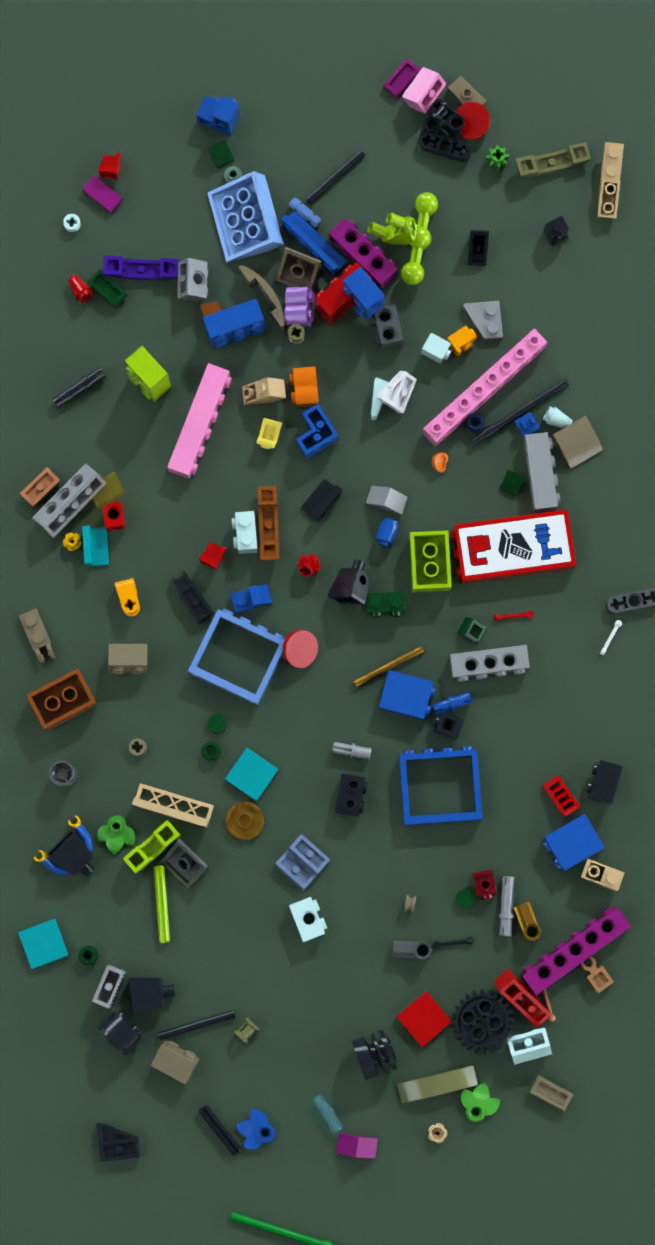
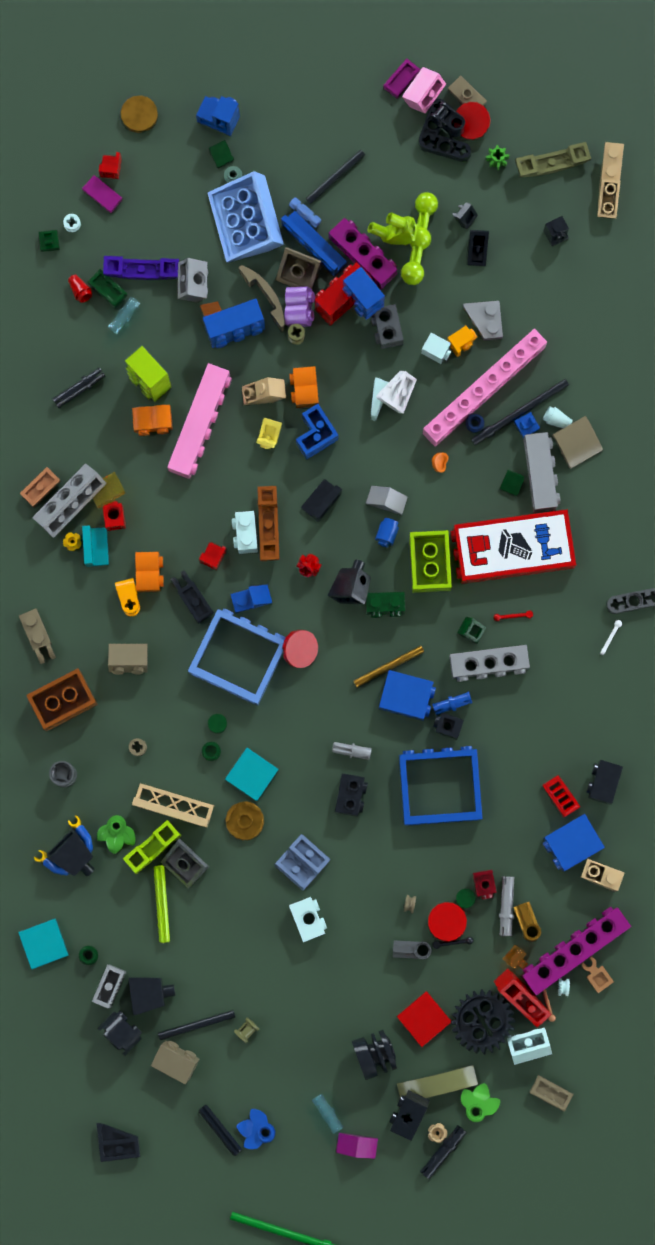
(49, 240): none -> dark green tile
(124, 315): none -> clear light blue pin
(139, 114): none -> pearl gold tile
(148, 571): none -> orange brick
(152, 419): none -> orange brick
(407, 1125): none -> black brick
(443, 1152): none -> black pin
(447, 921): none -> red tile
(466, 215): none -> black tile
(515, 957): none -> clear orange tile
(563, 987): none -> light aqua bush

